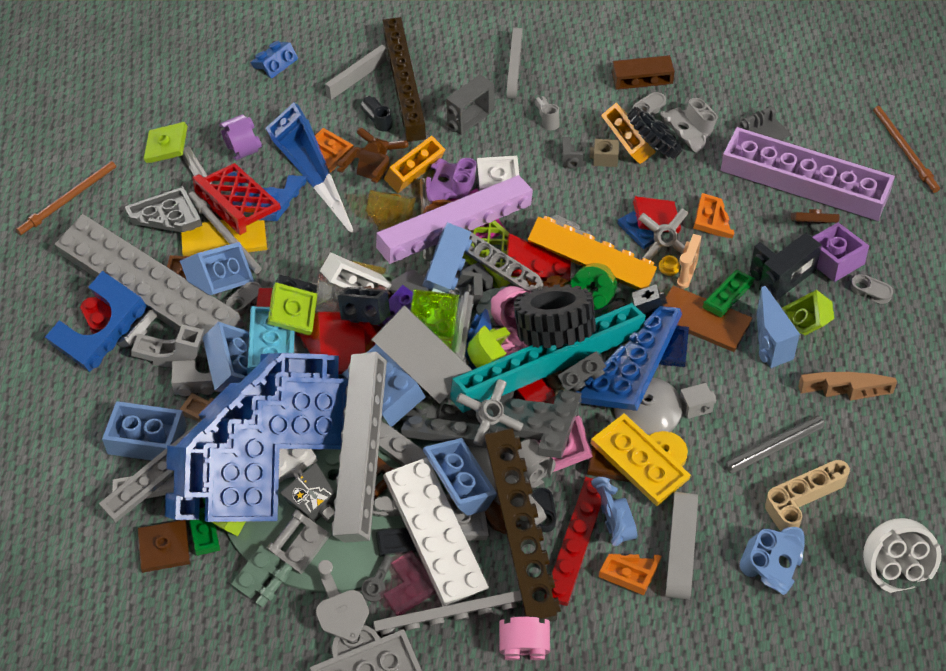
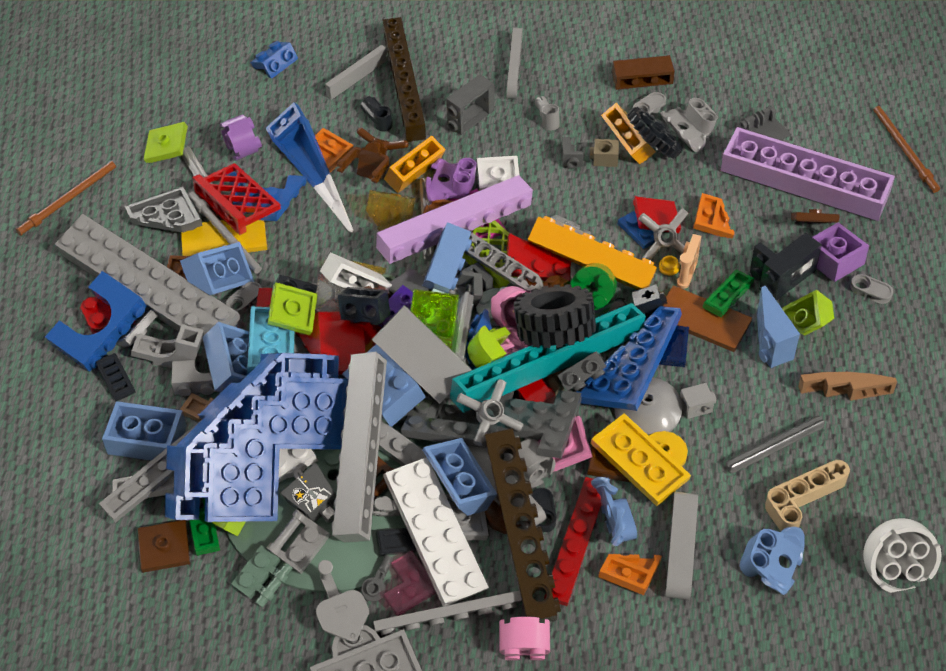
(109, 366): none -> black slope

